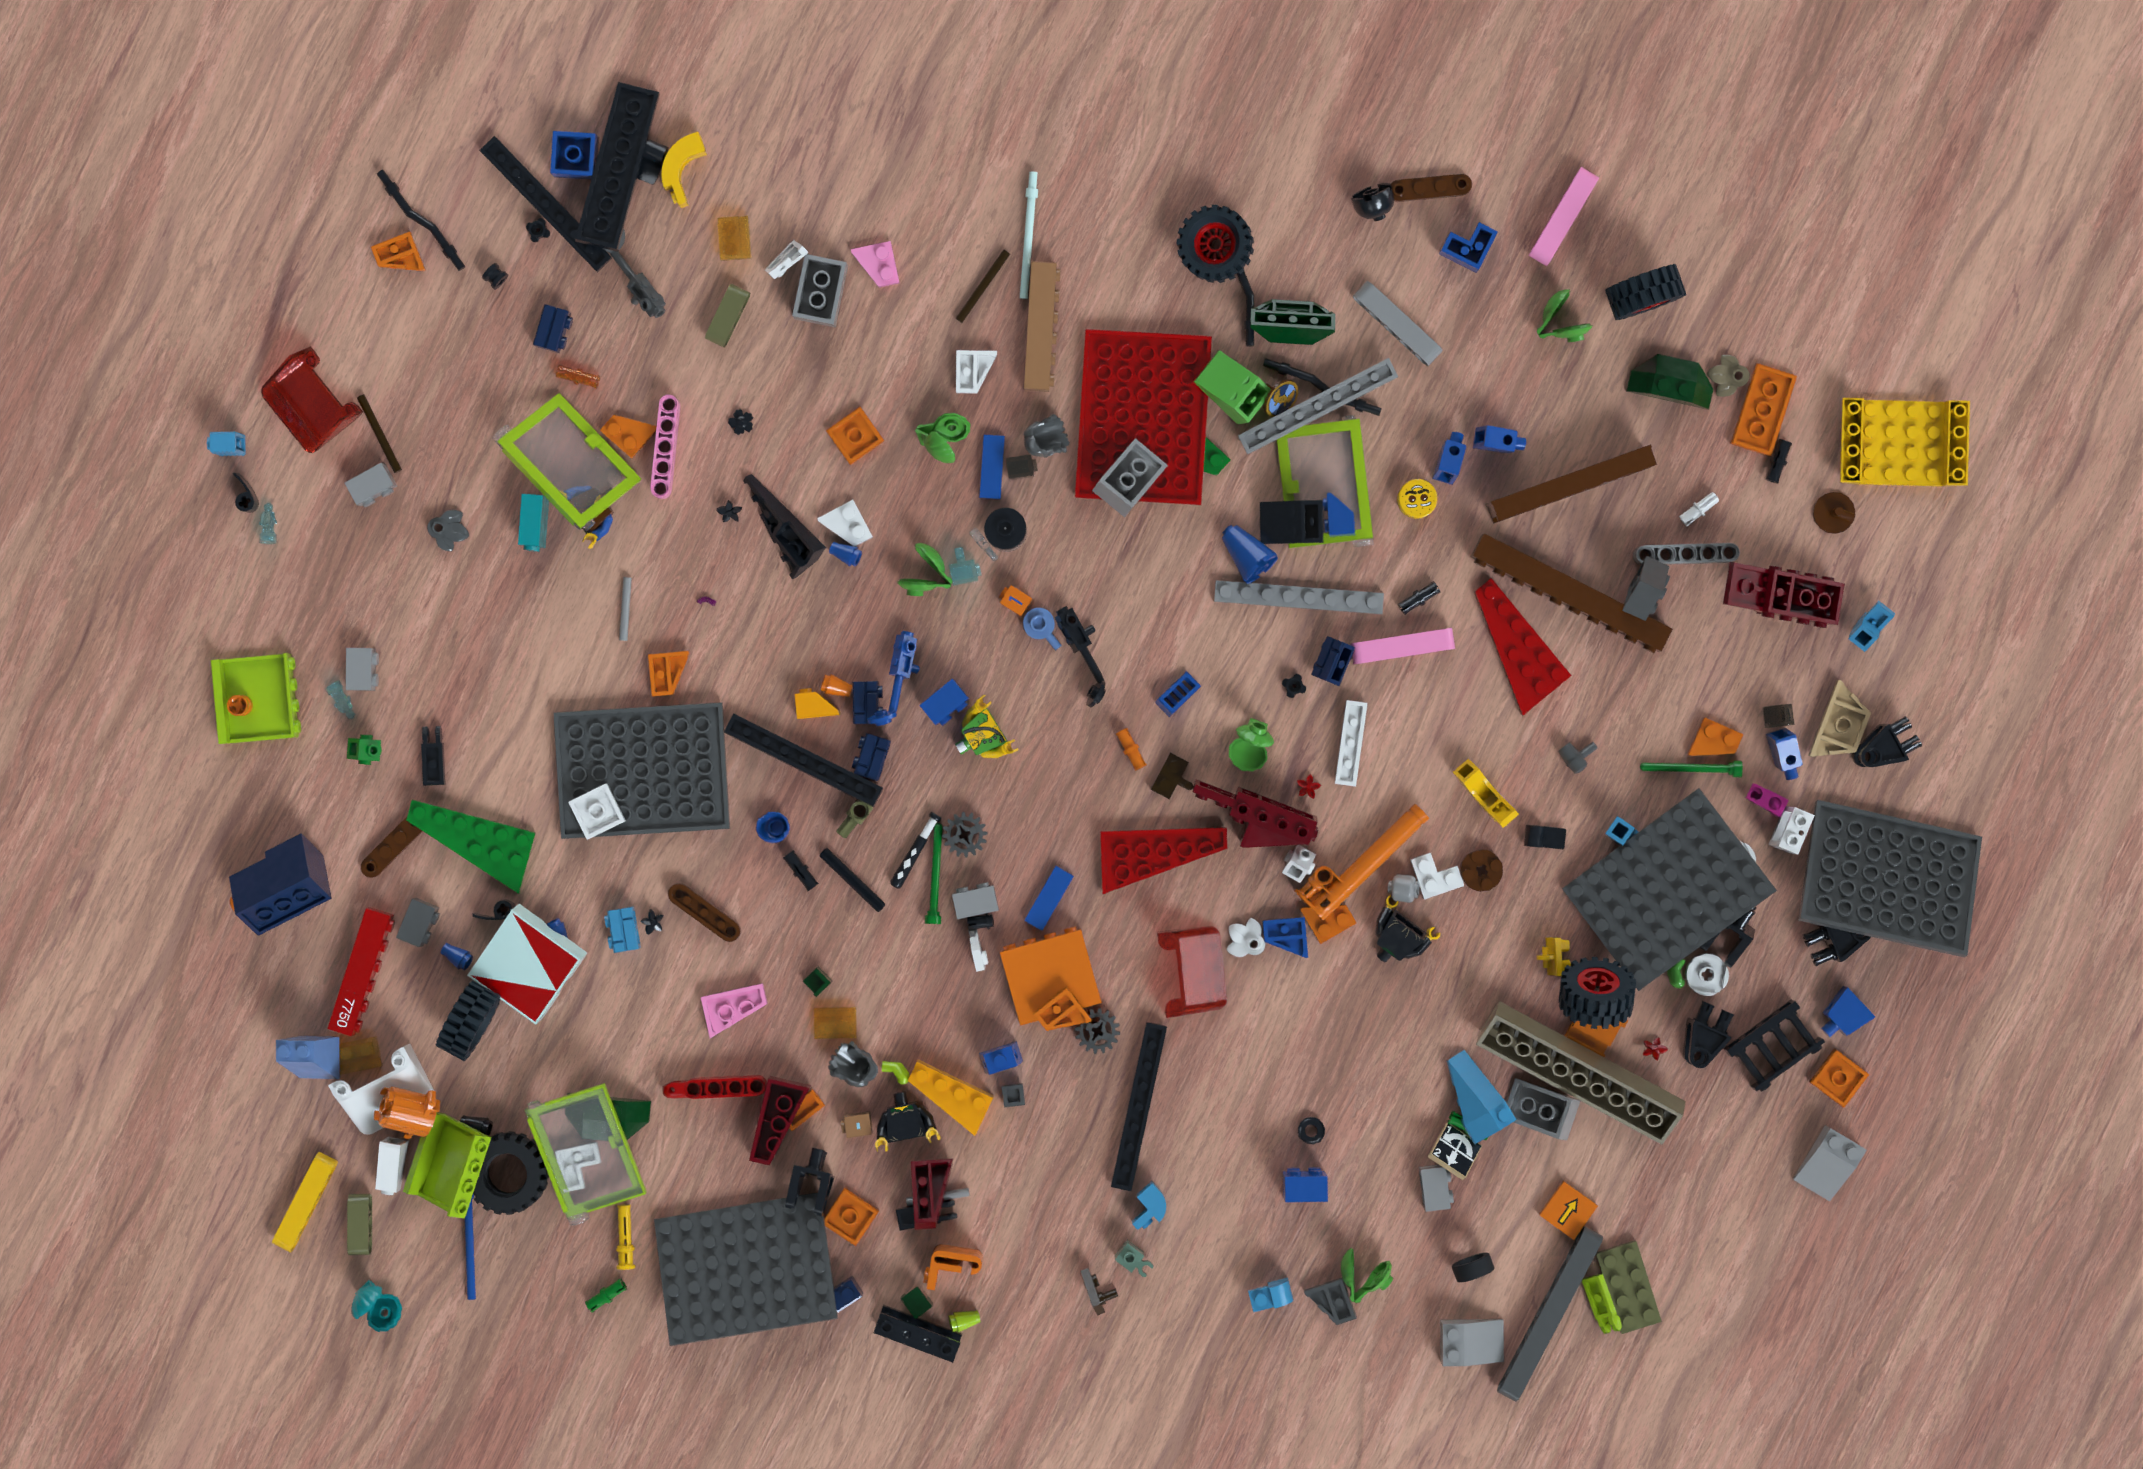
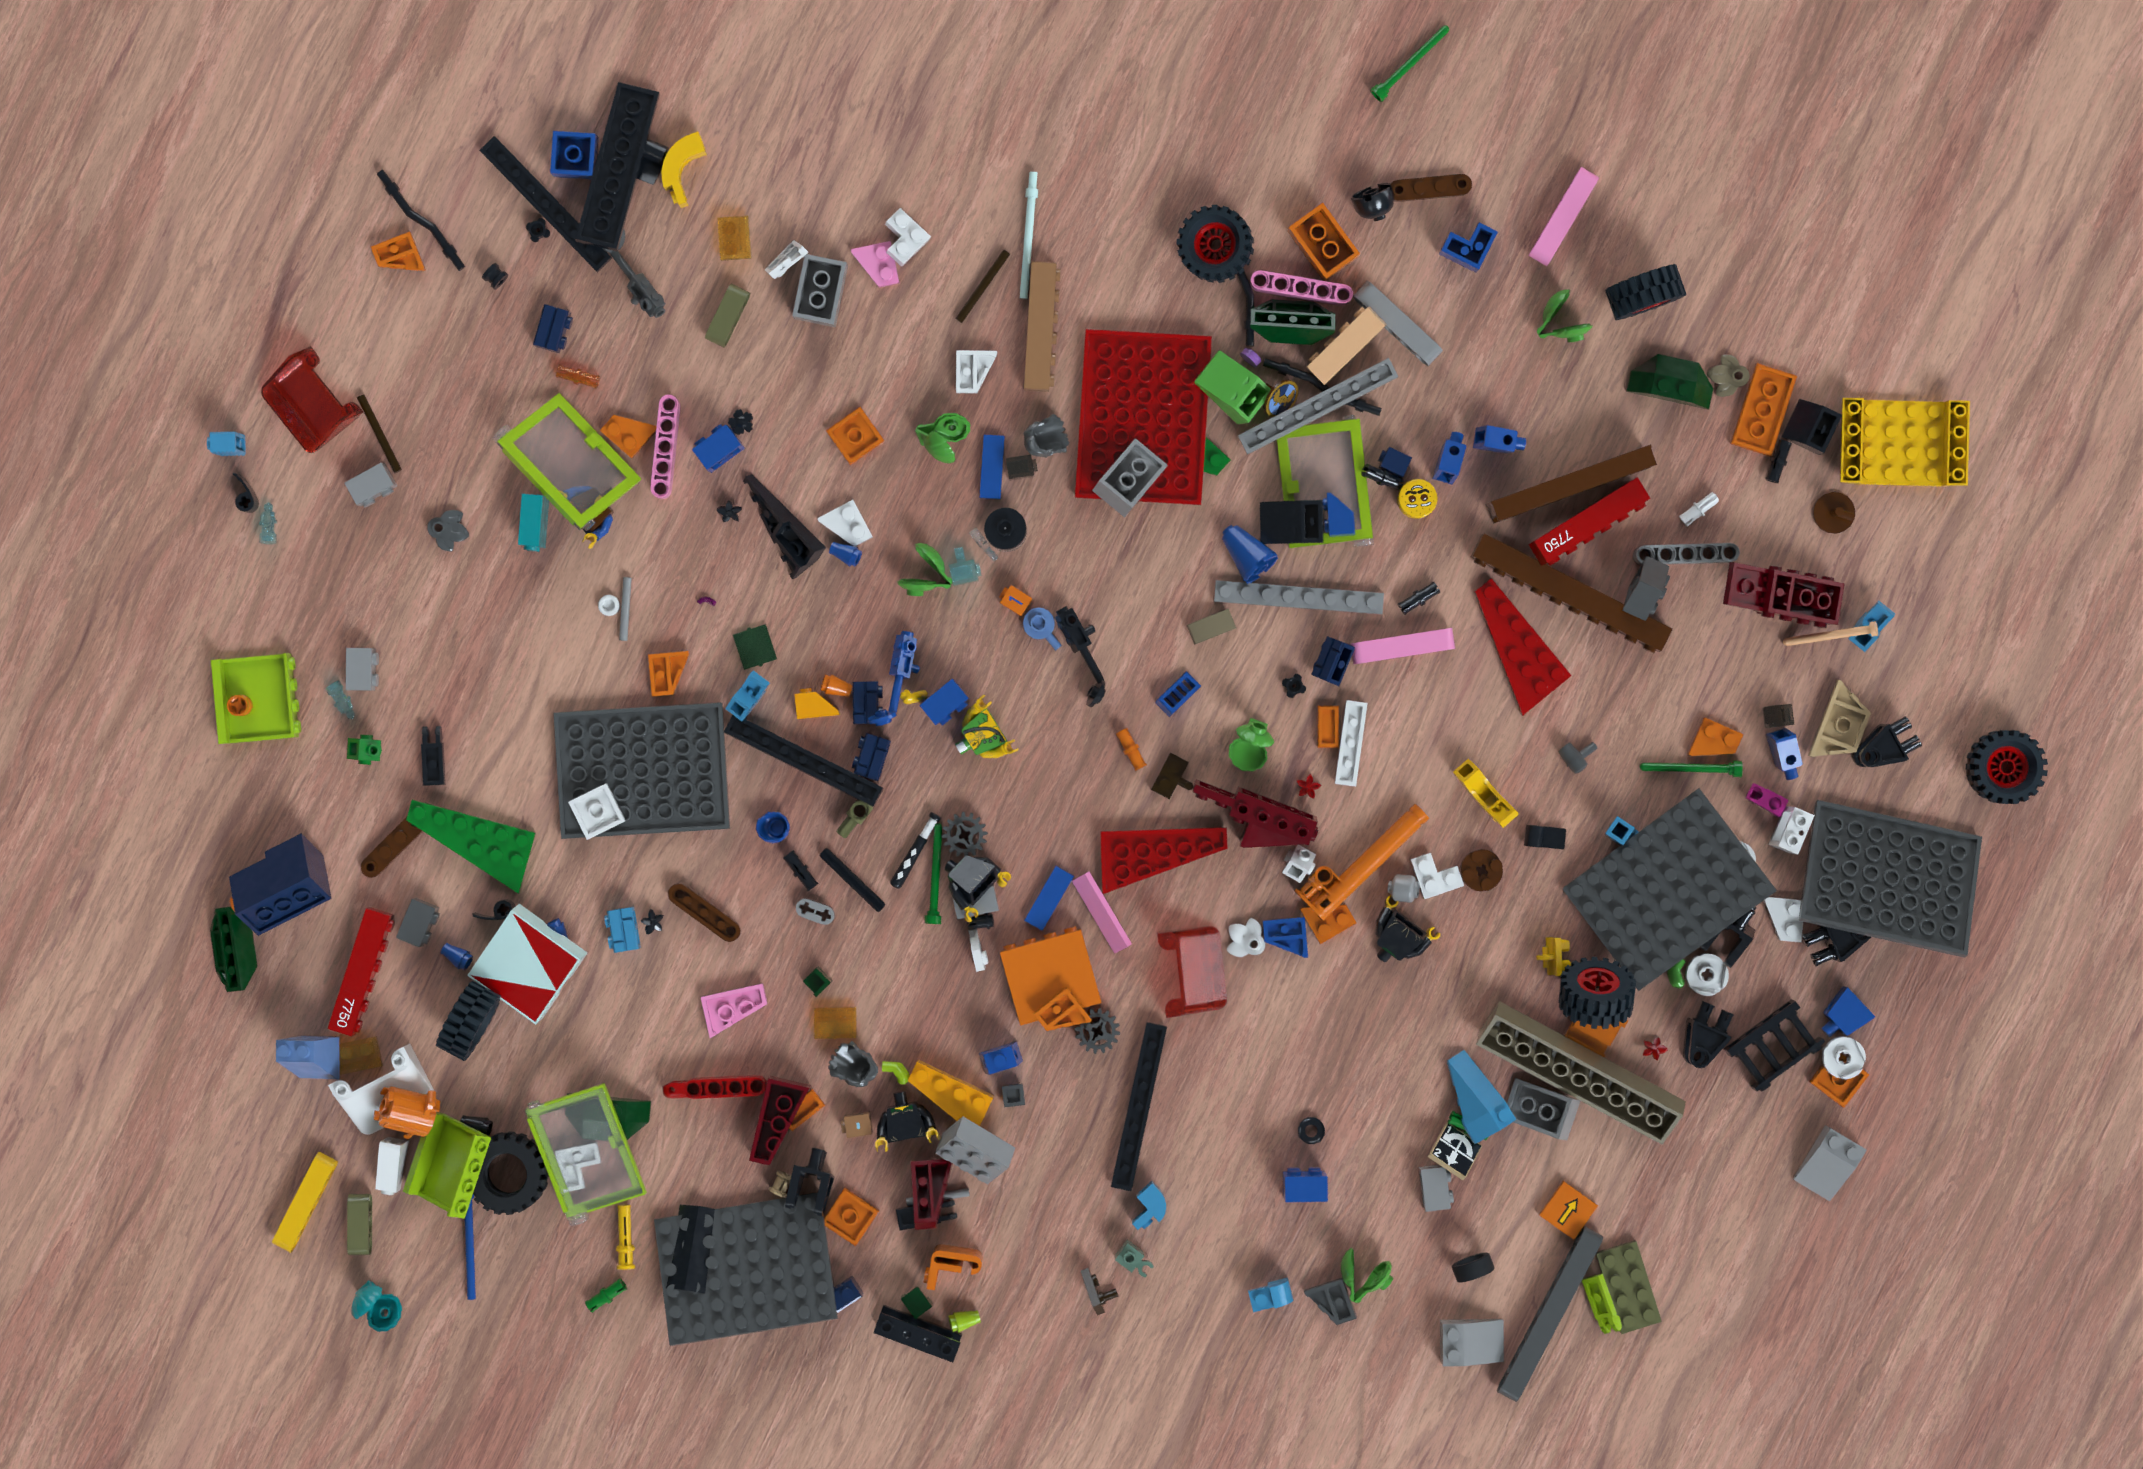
(232, 949): none -> dark green wedge
(609, 605): none -> white tile
(692, 1257): none -> black slope
(717, 448): none -> blue brick
(747, 696): none -> dark azure brick
(755, 647): none -> clear green piece
(781, 1184): none -> tan bush
(813, 916): none -> light grey beam
(910, 236): none -> white plate
(915, 697): none -> yellow arm
(972, 879): none -> black torso
(975, 1150): none -> light grey brick
(1101, 912): none -> bright pink tile
(1211, 626): none -> dark tan slope
(1250, 357): none -> medium lavender tile
(1311, 284): none -> bright pink beam
(1323, 242): none -> orange brick
(1327, 726): none -> orange tile
(1346, 345): none -> light nougat brick
(1380, 91): none -> green piece
(1382, 477): none -> black pin
(1394, 461): none -> dark blue brick
(1589, 521): none -> red brick
(1785, 916): none -> white wing
(1811, 426): none -> black slope
(1854, 1063): none -> white plate
(1870, 629): none -> light nougat bar
(2029, 771): none -> black wheel

